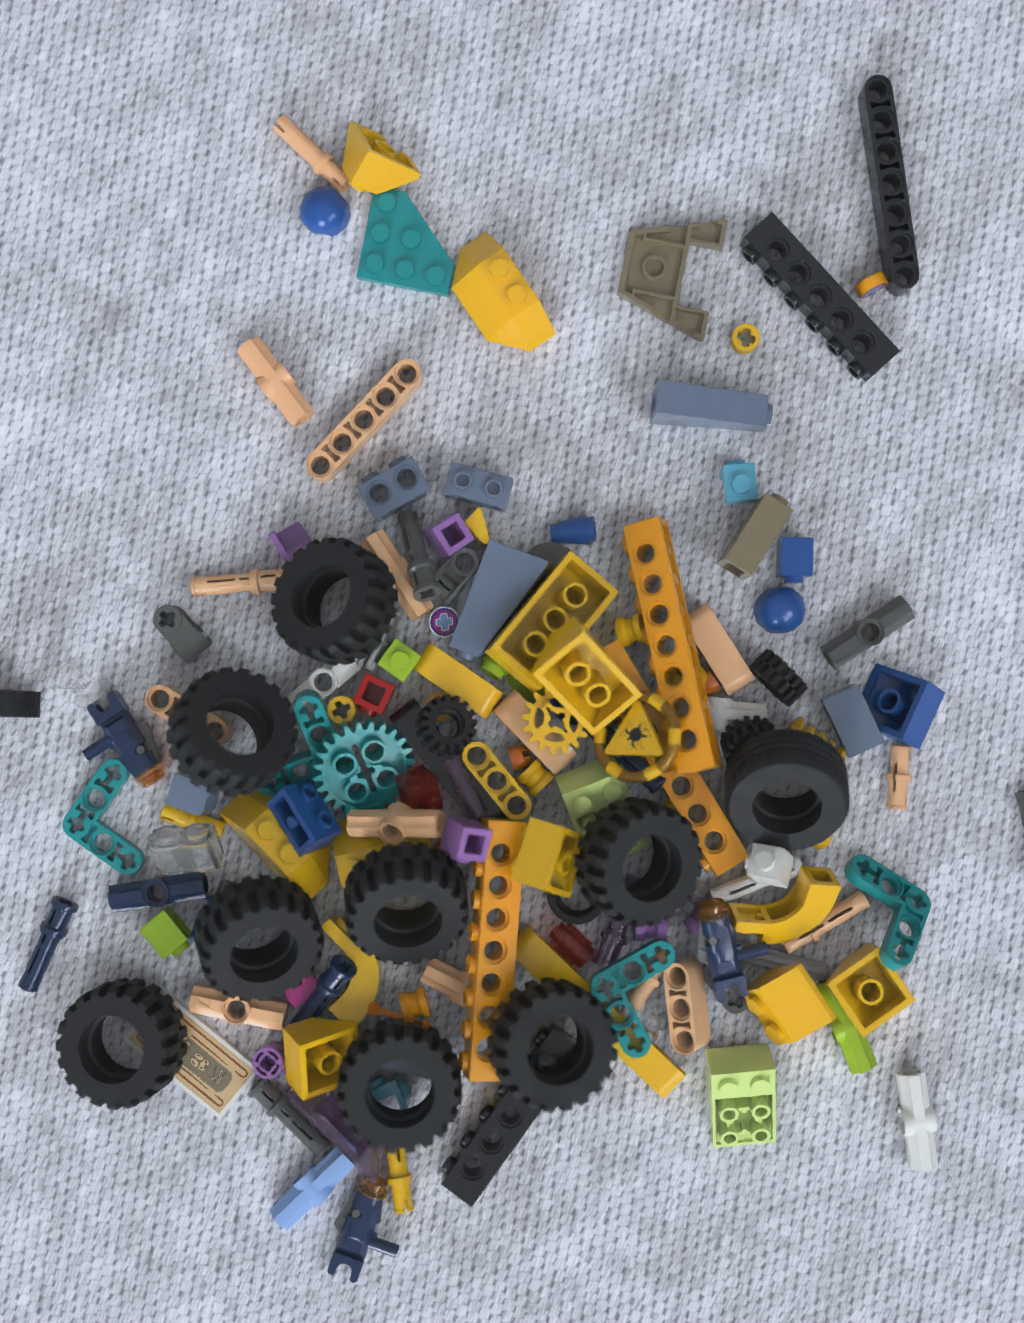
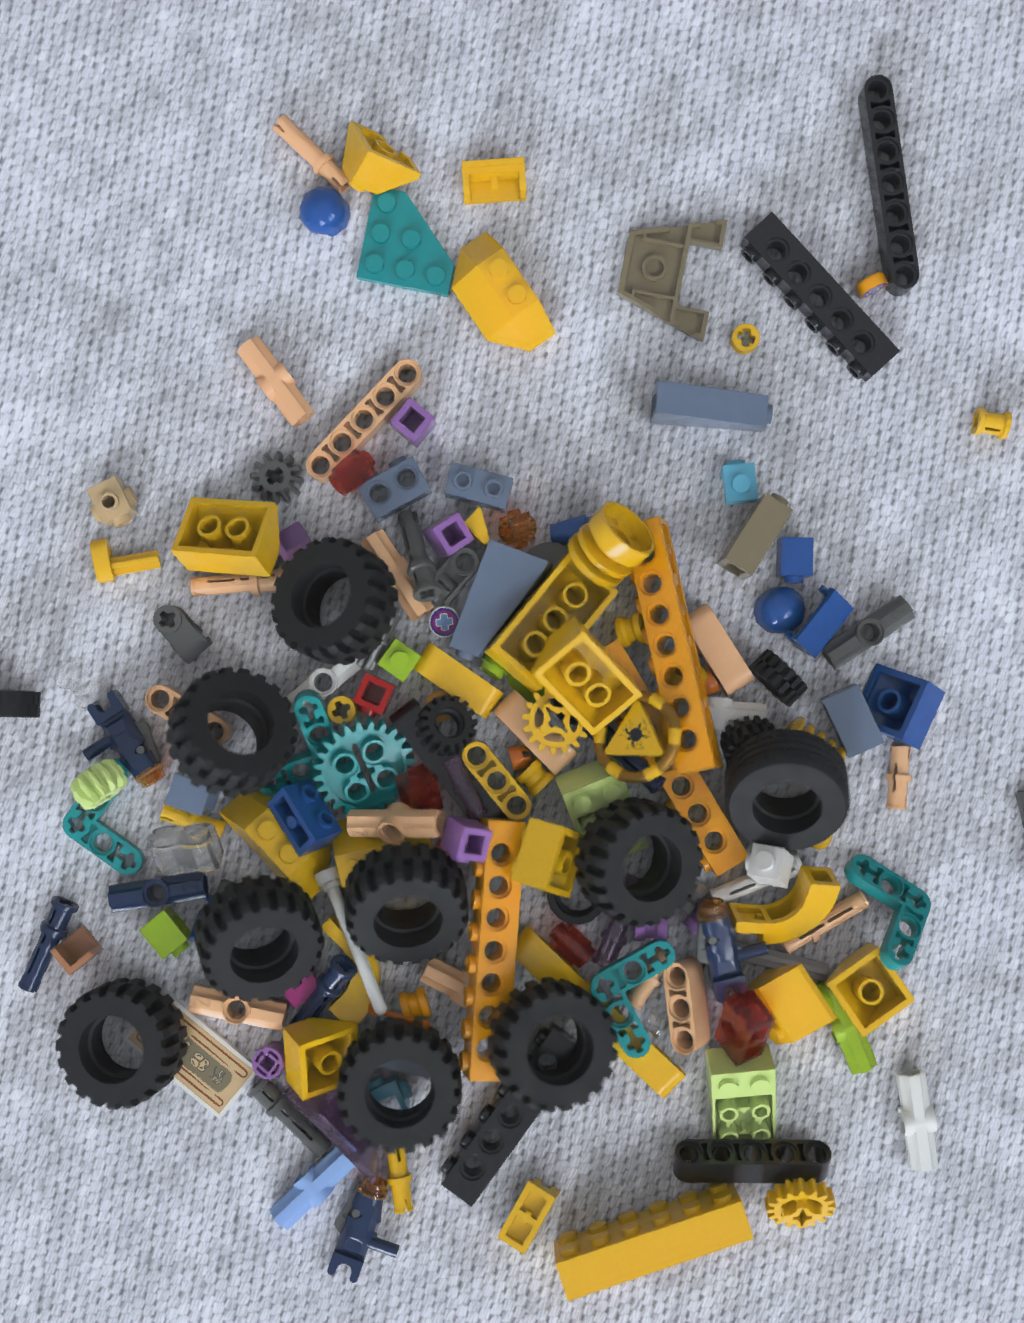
(76, 950): none -> nougat panel
(98, 784): none -> yellowish green gear
(109, 567): none -> yellow piece
(113, 502): none -> tan brick
(229, 537): none -> yellow slope
(277, 489): none -> dark grey gear
(330, 883): none -> white piece
(352, 472): none -> clear red brick
(413, 422): none -> medium lavender brick
(494, 180): none -> yellow hinge
(517, 528): none -> clear orange gear
(528, 1215): none -> yellow hinge
(611, 544): none -> yellow wheel
(650, 1239): none -> yellow brick
(737, 1158): none -> black beam
(744, 1027): none -> clear red brick
(800, 1202): none -> yellow gear
(821, 623): none -> blue hinge
(991, 423): none -> yellow bush

